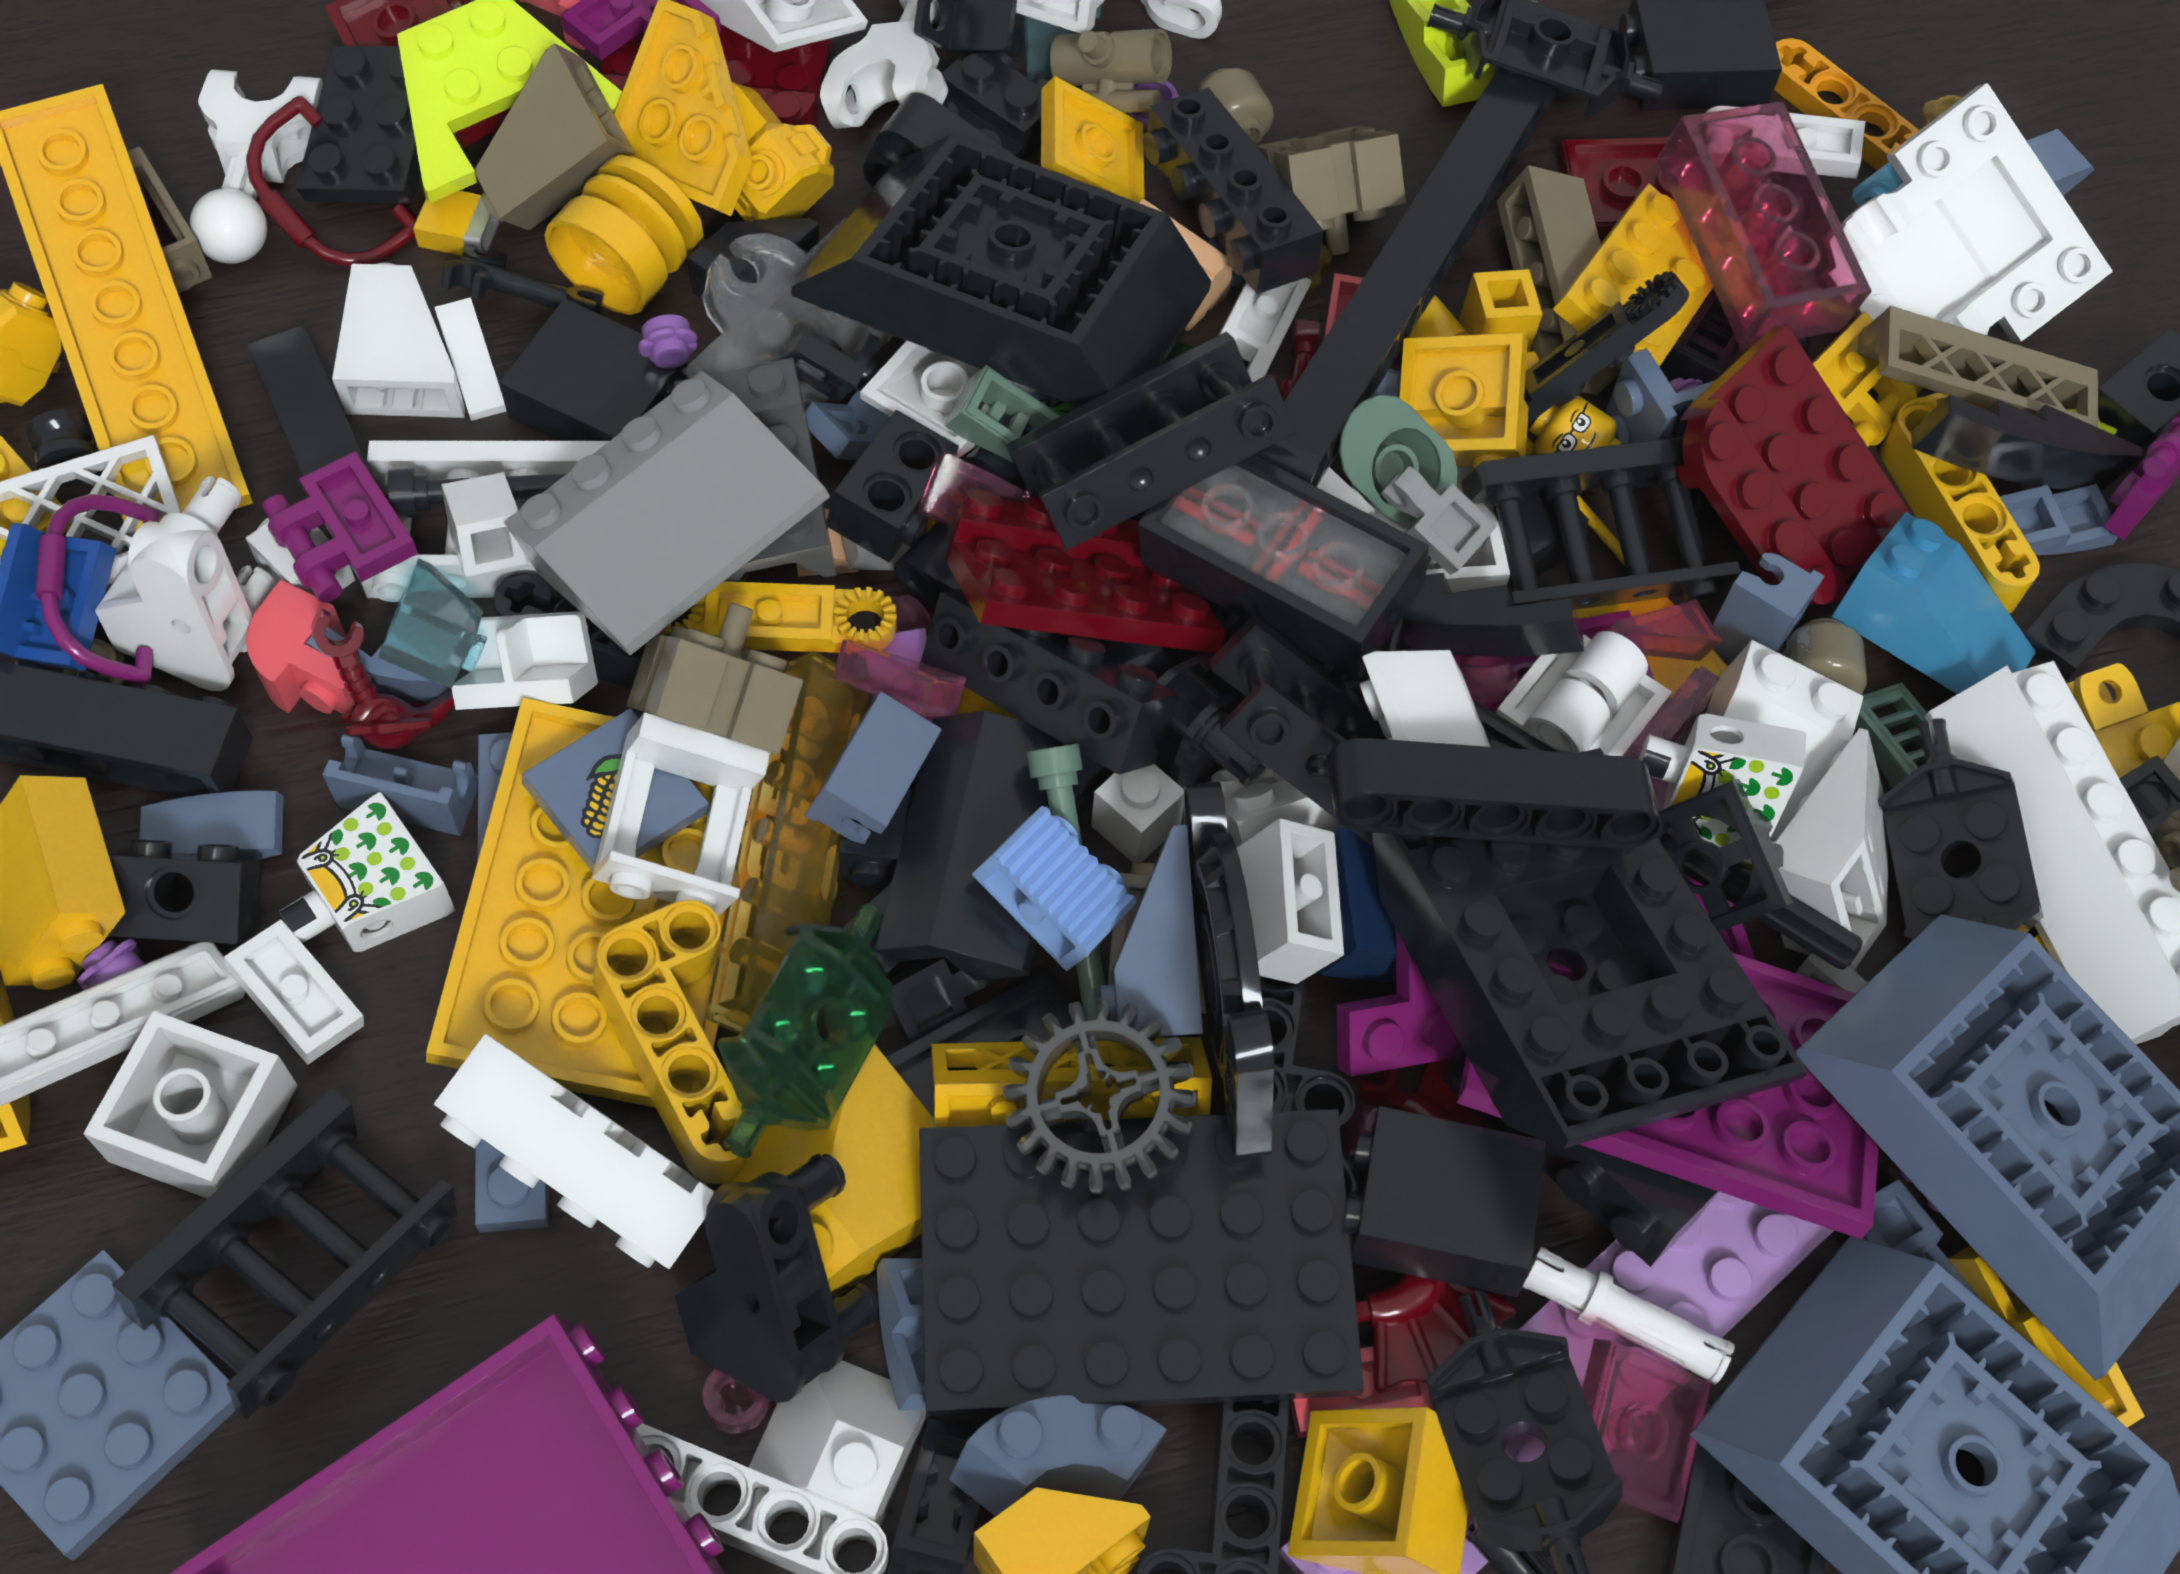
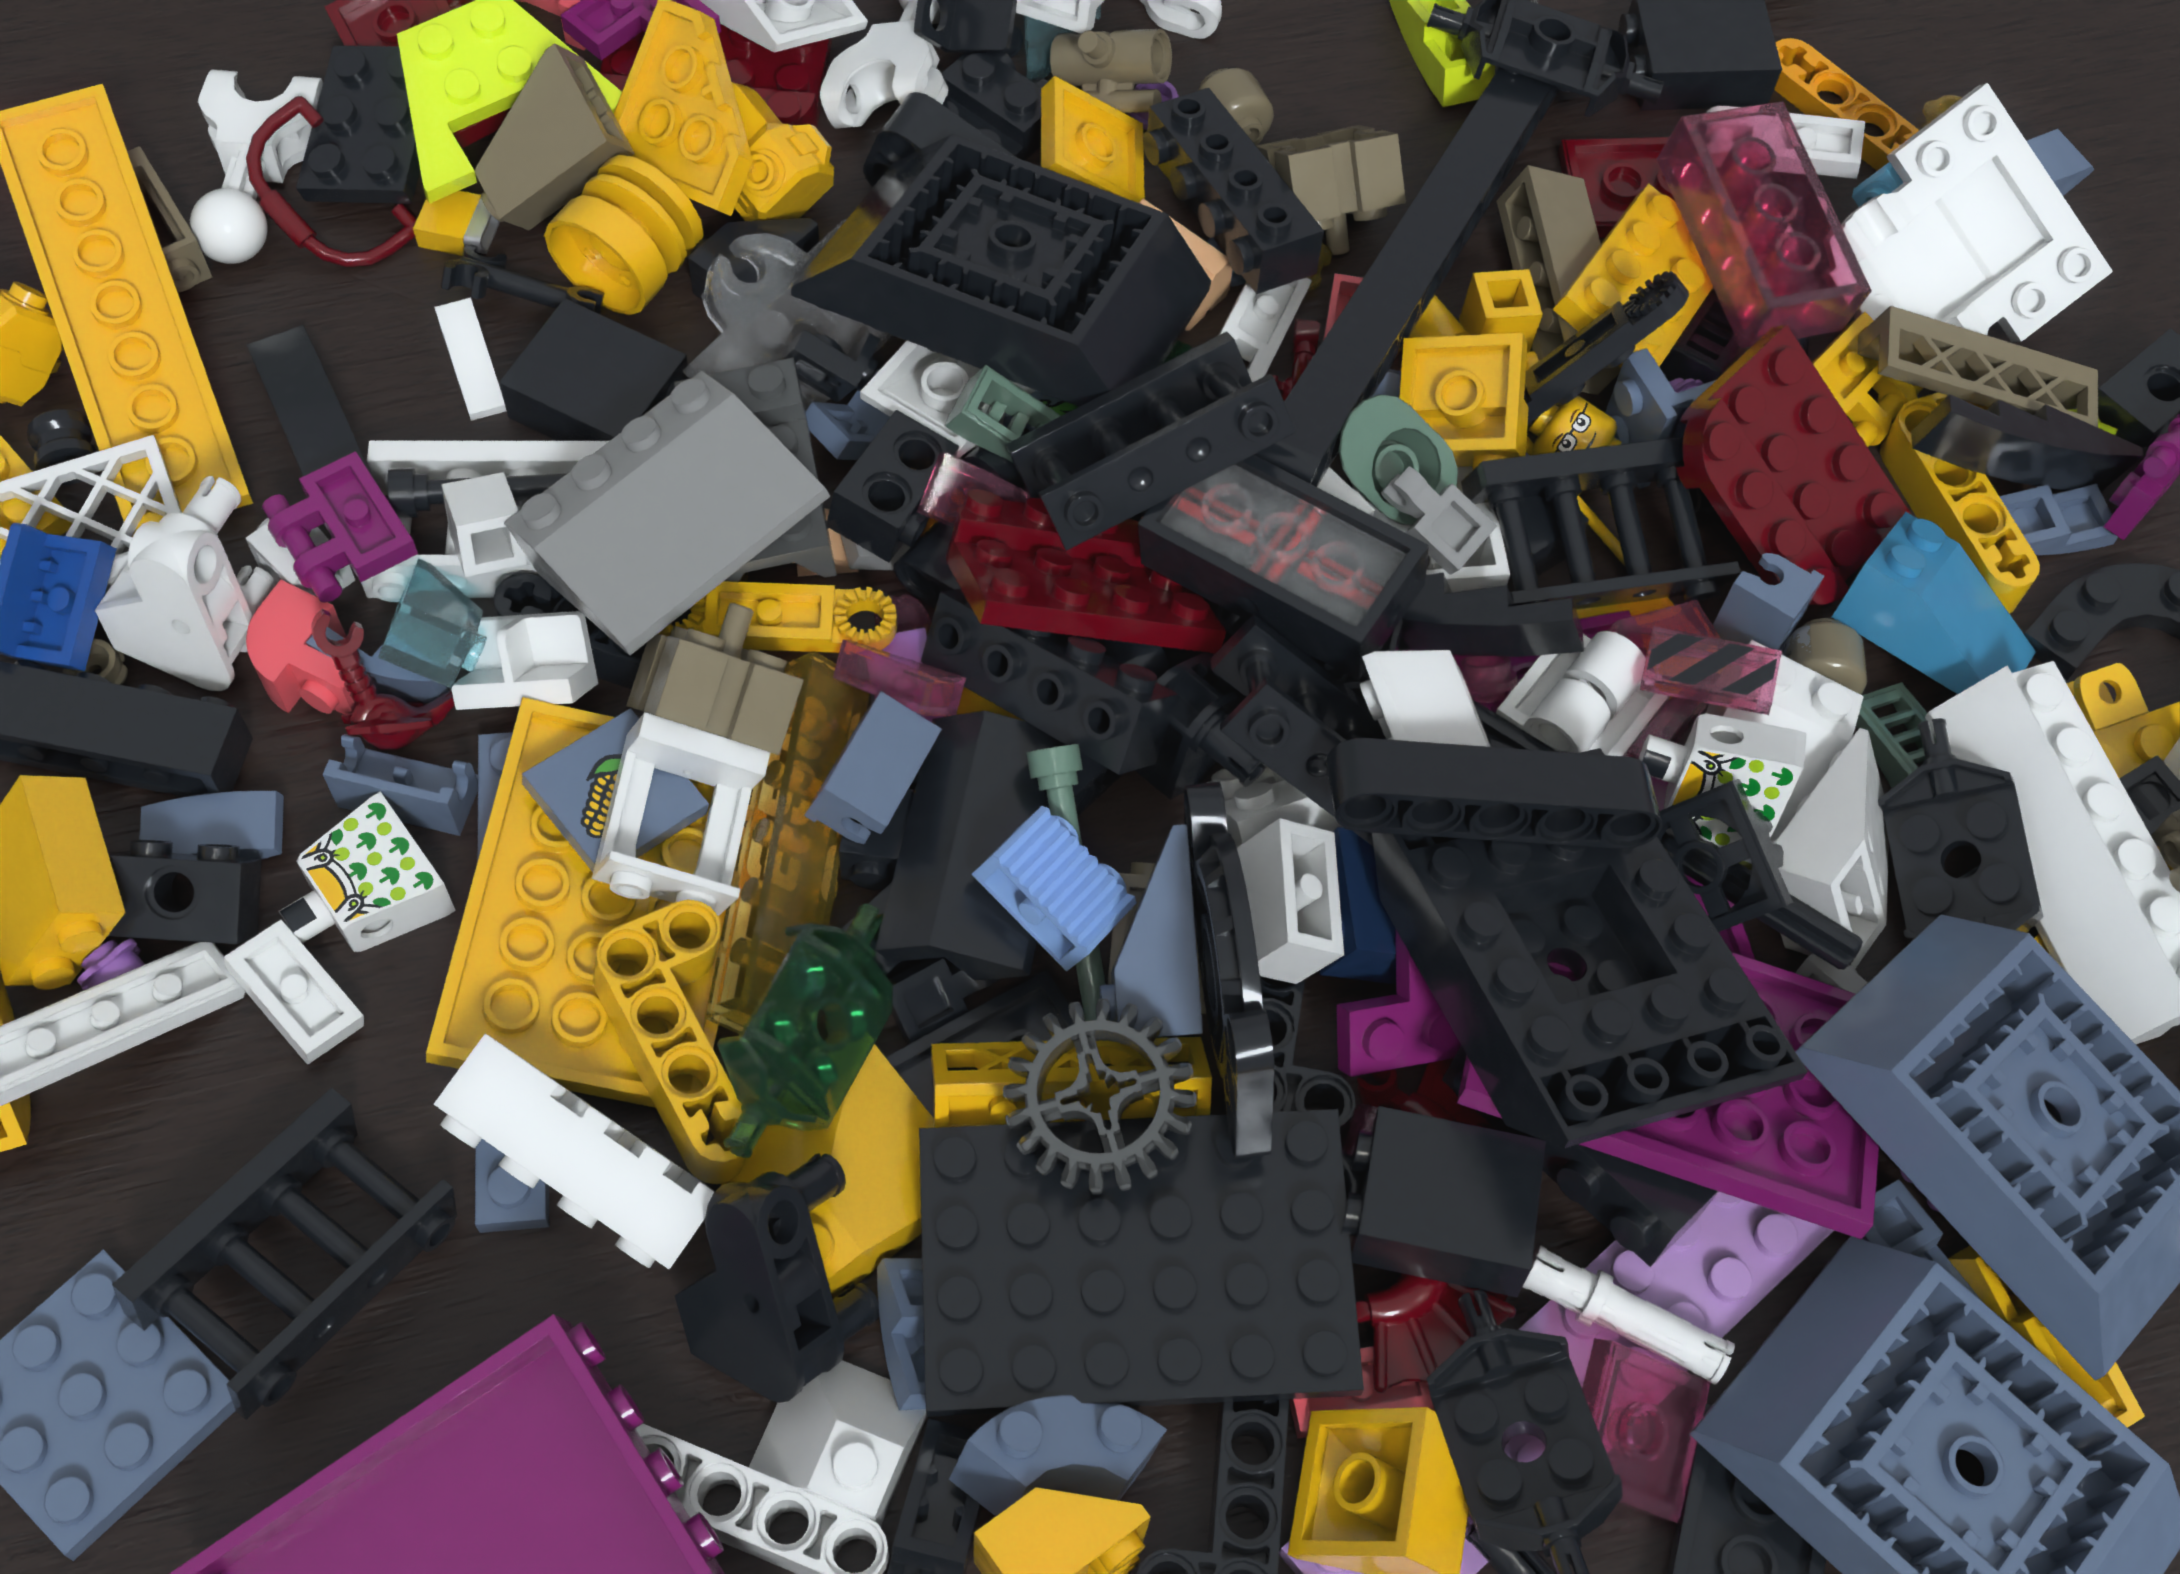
(51, 584): magenta piece -> none
(190, 1106): white brick -> none
(391, 349): white slope -> none
(667, 341): medium lavender plate -> none
(715, 1405): clear pink bush -> none
(1137, 810): white brick -> none
(1711, 670): none -> clear pink tile

